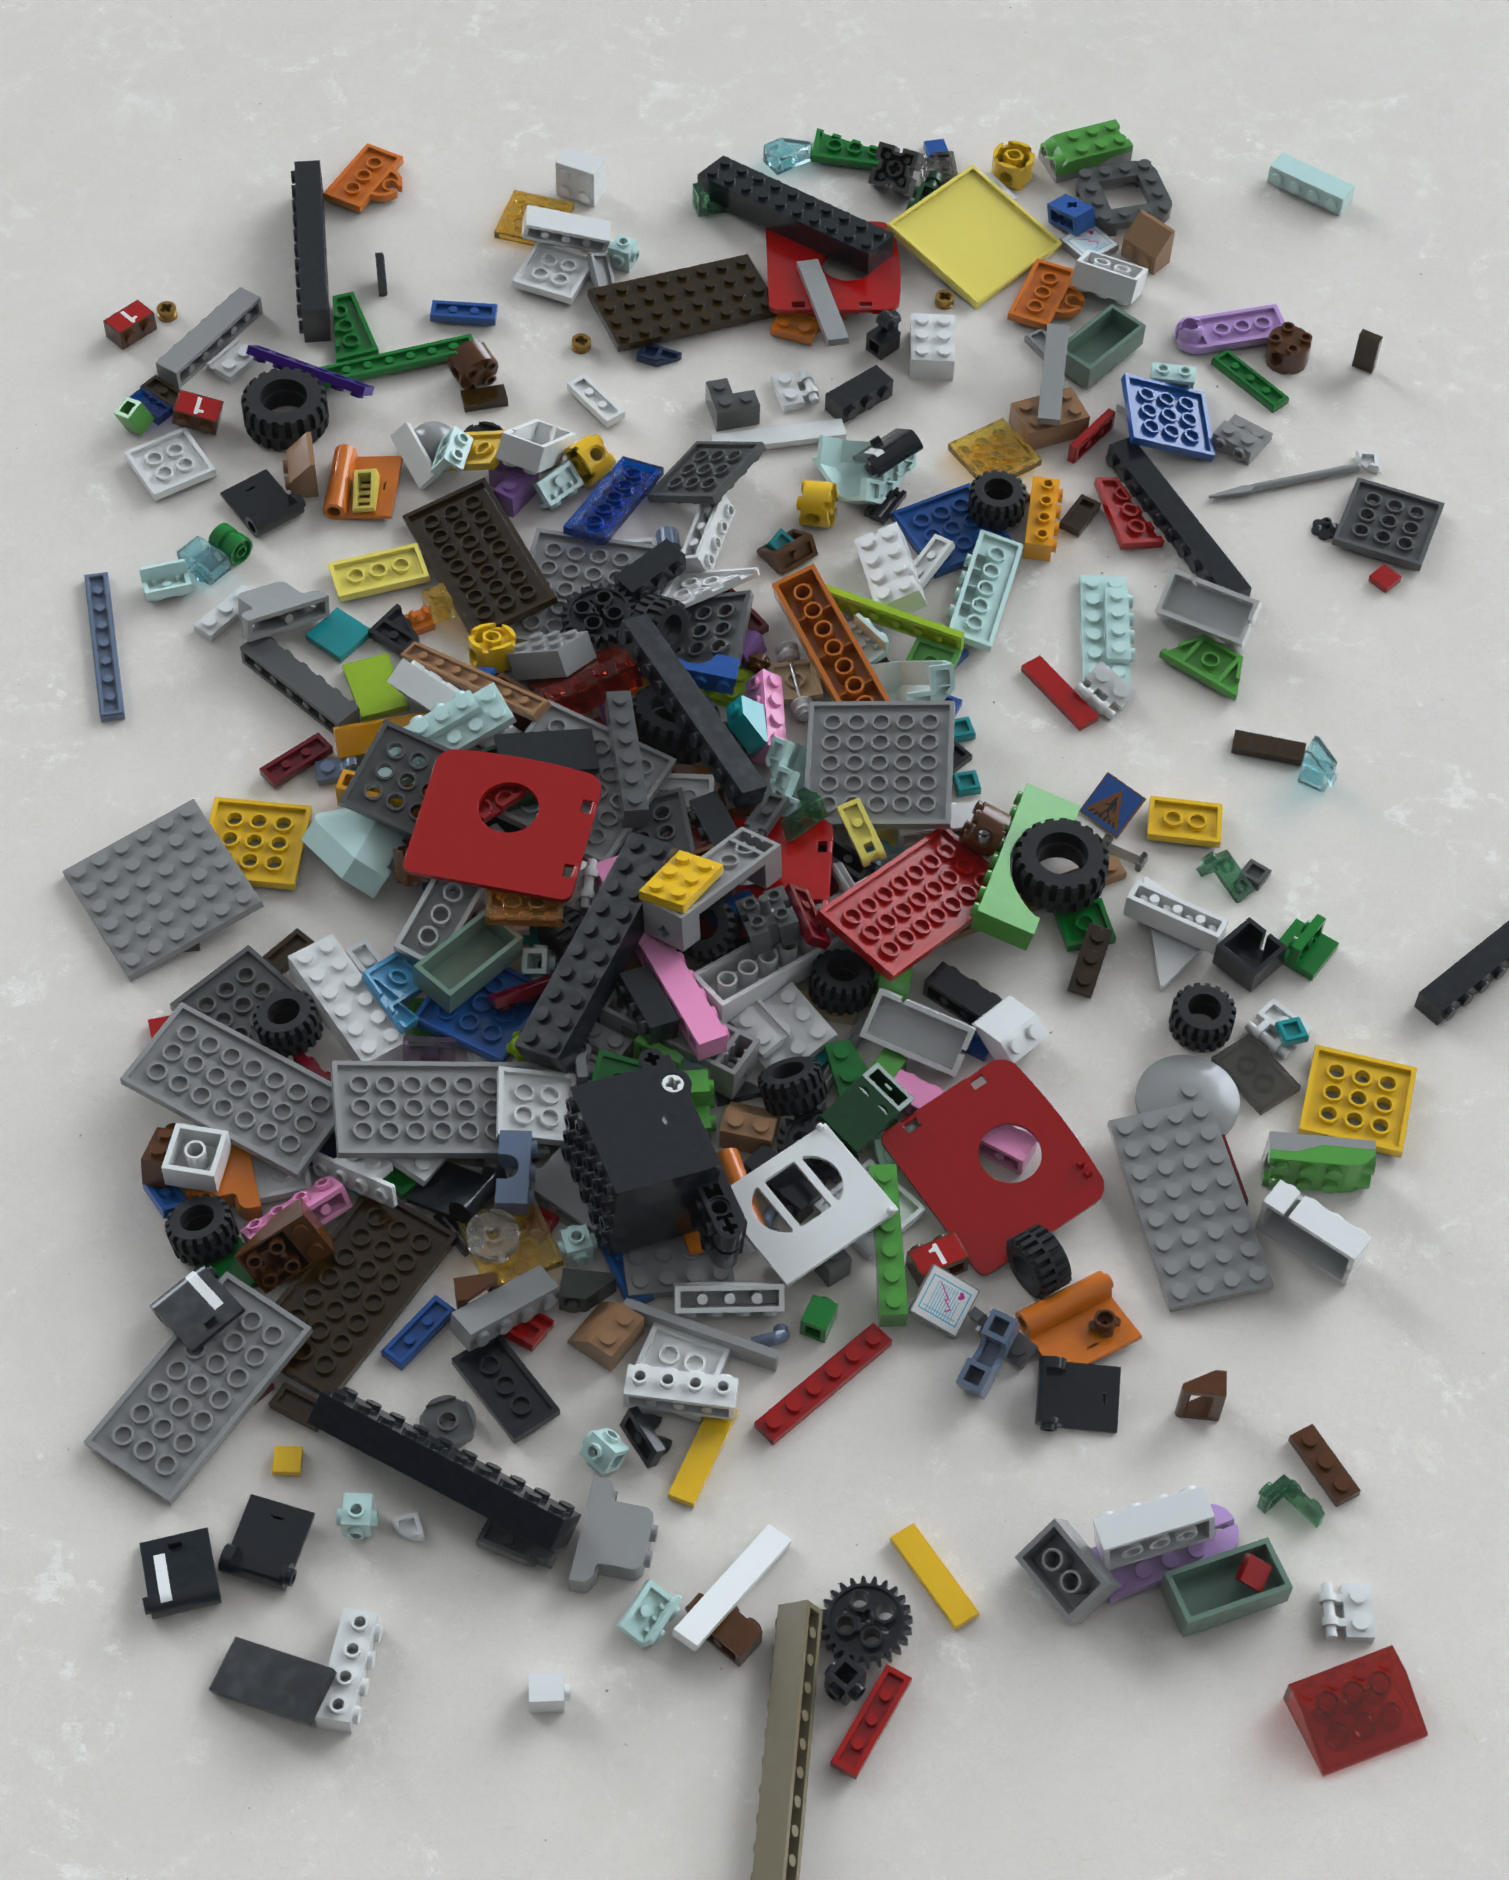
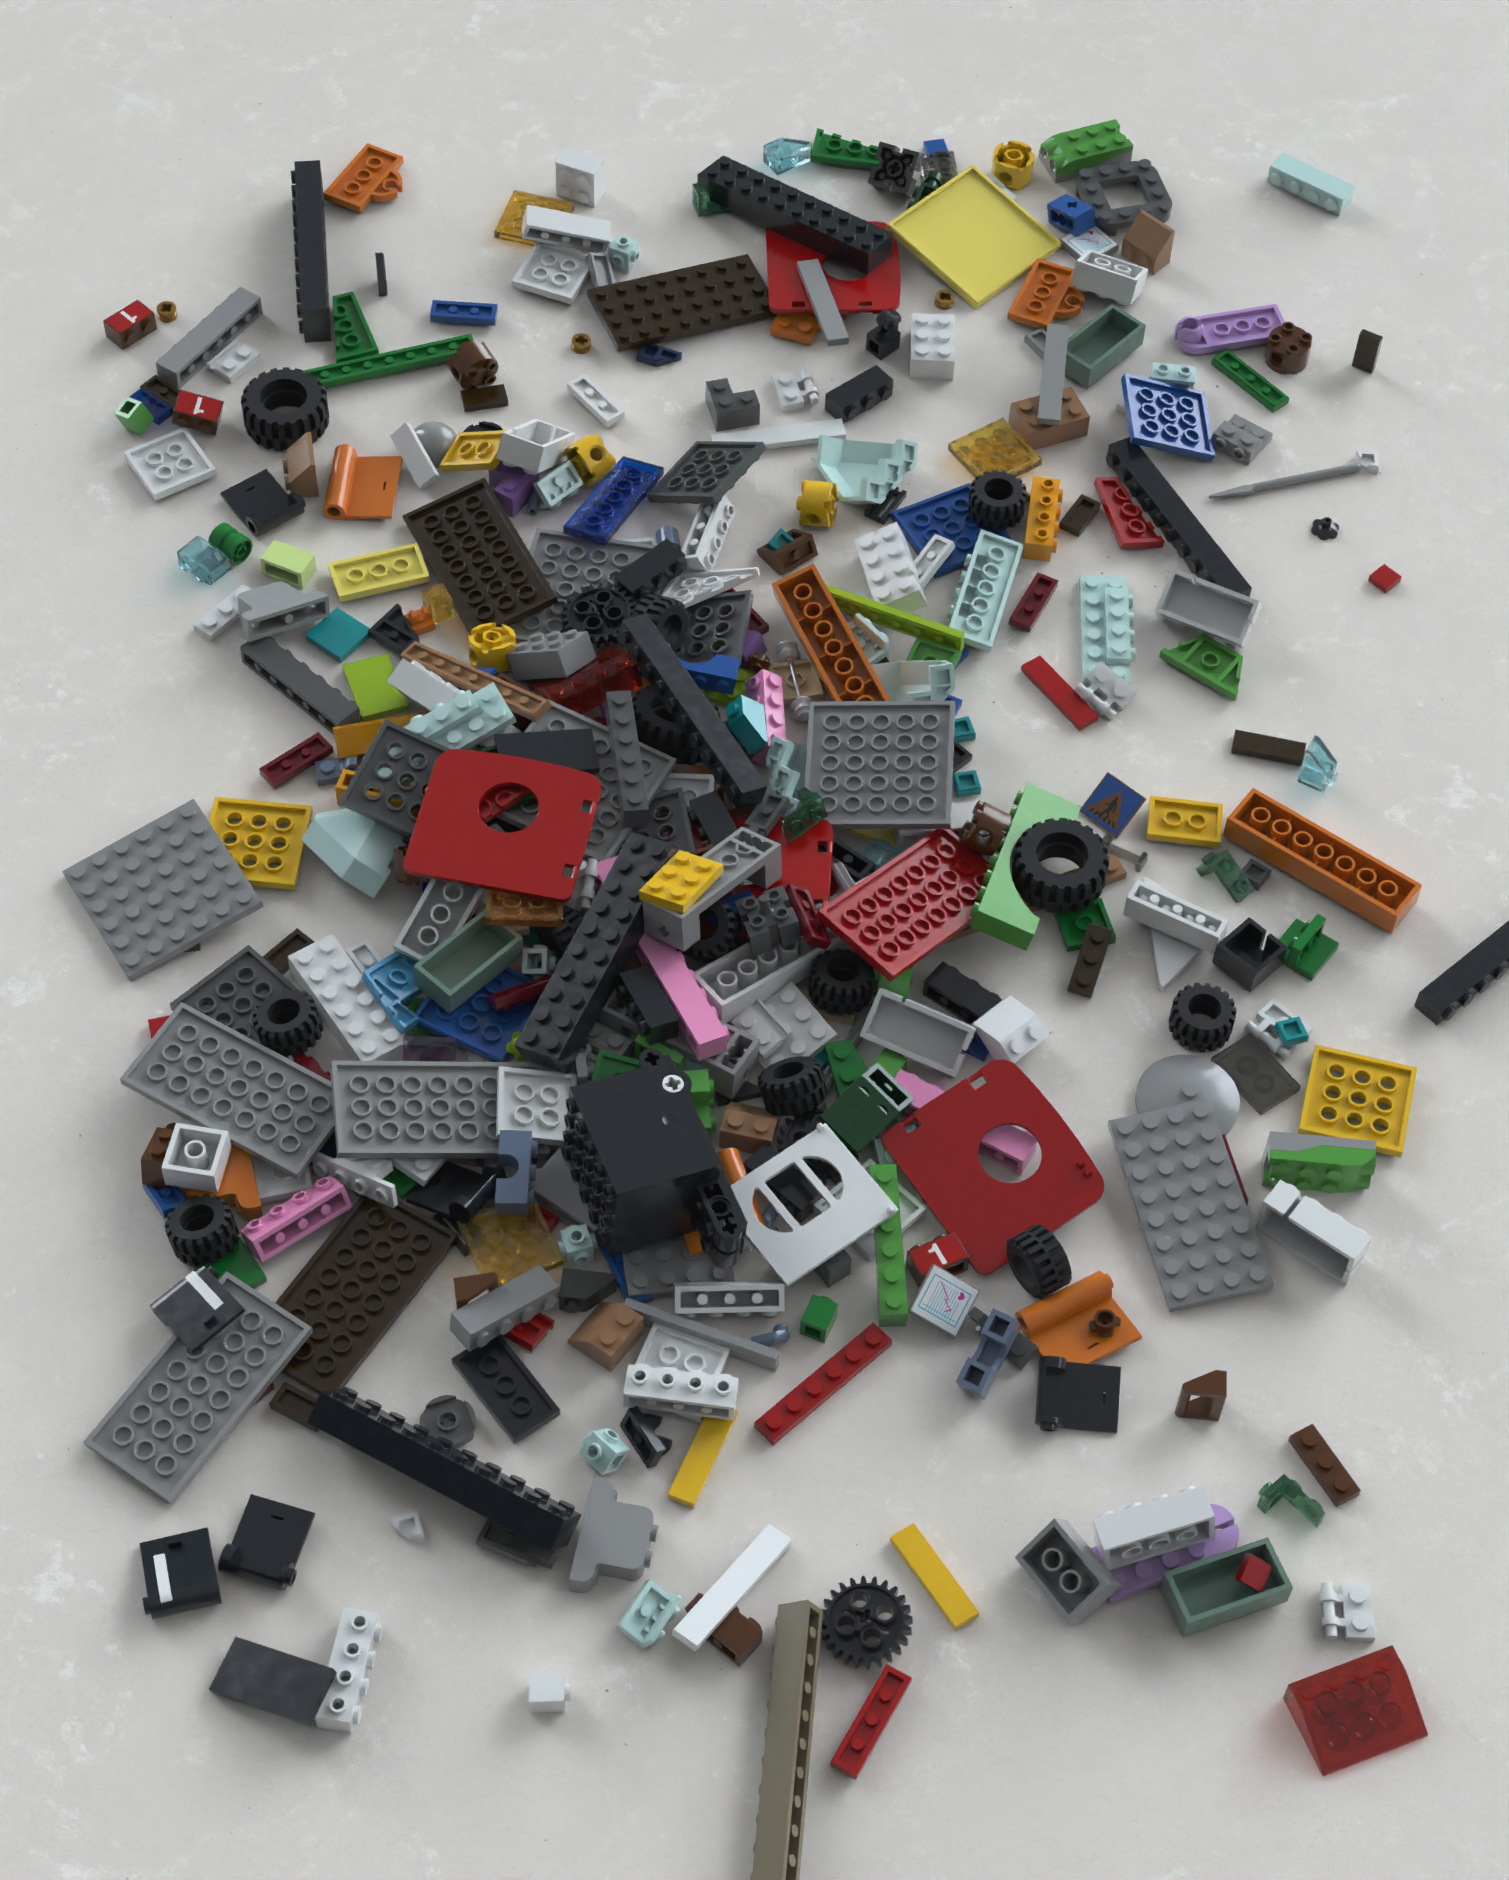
(104, 647): sand blue tile -> none
(165, 580): light aqua bracket -> none
(285, 1246): reddish brown slope -> none
(287, 1461): yellow tile -> none
(288, 564): none -> yellowish green piece
(337, 381): dark purple plate -> none
(357, 1515): light aqua brick -> none
(361, 476): light yellow slope -> none
(418, 1332): blue tile -> none
(452, 451): light aqua bracket -> none
(500, 1248): clear plate -> none
(533, 503): none -> sand blue arm
(841, 1673): black brick -> none
(861, 831): light yellow plate -> none
(889, 451): black door -> none
(1033, 602): none -> dark red plate
(1091, 436): red tile -> none
(1322, 860): none -> orange brick
(1396, 534): dark grey piece -> none

